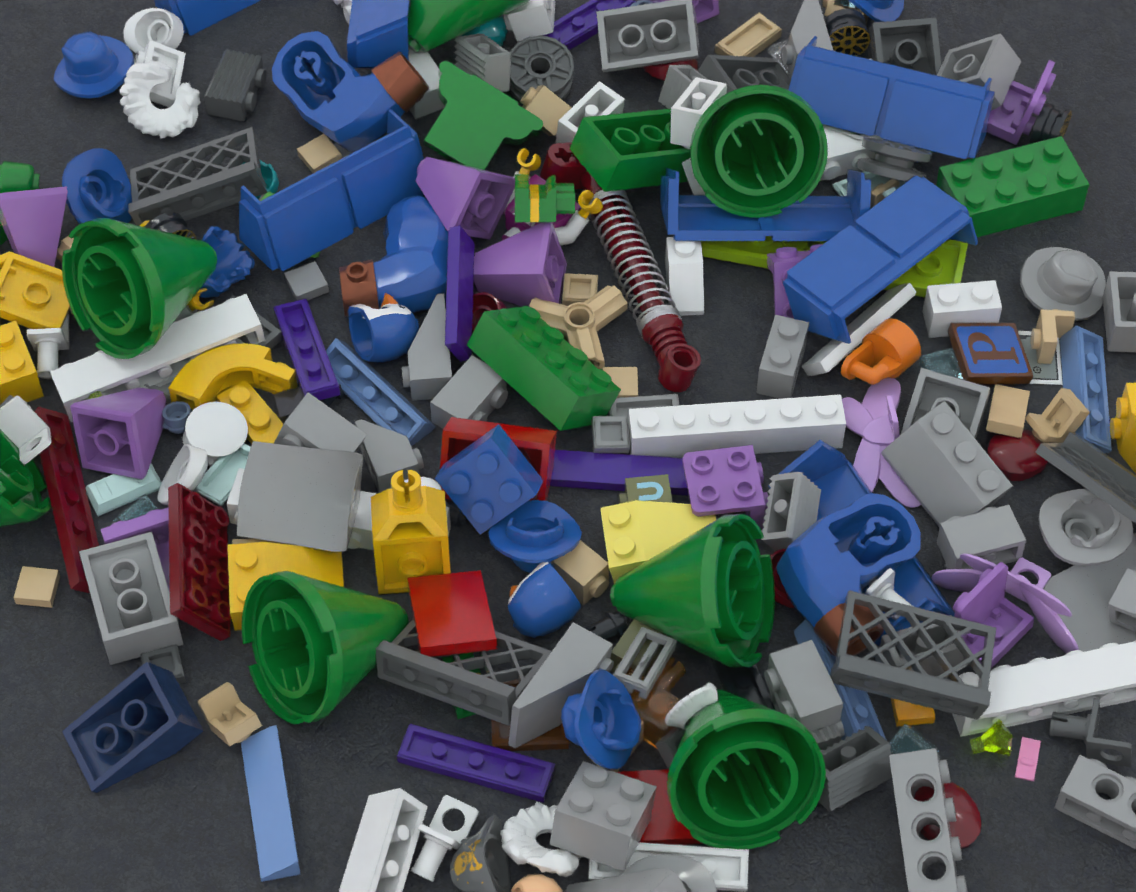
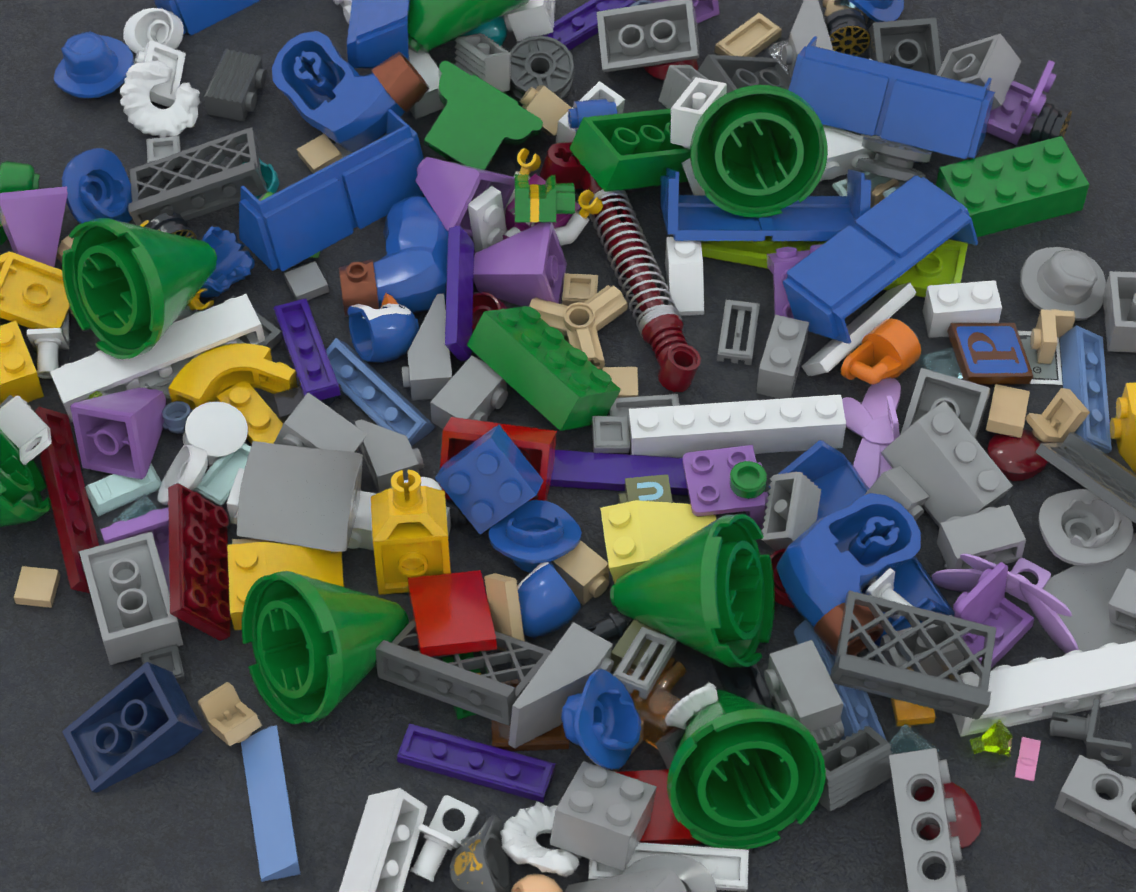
(163, 147): none -> light grey tile
(487, 219): none -> white plate
(504, 605): none -> tan tile
(588, 109): none -> blue brick
(736, 354): none -> light grey tile
(748, 479): none -> green tile
(902, 488): none -> light grey brick

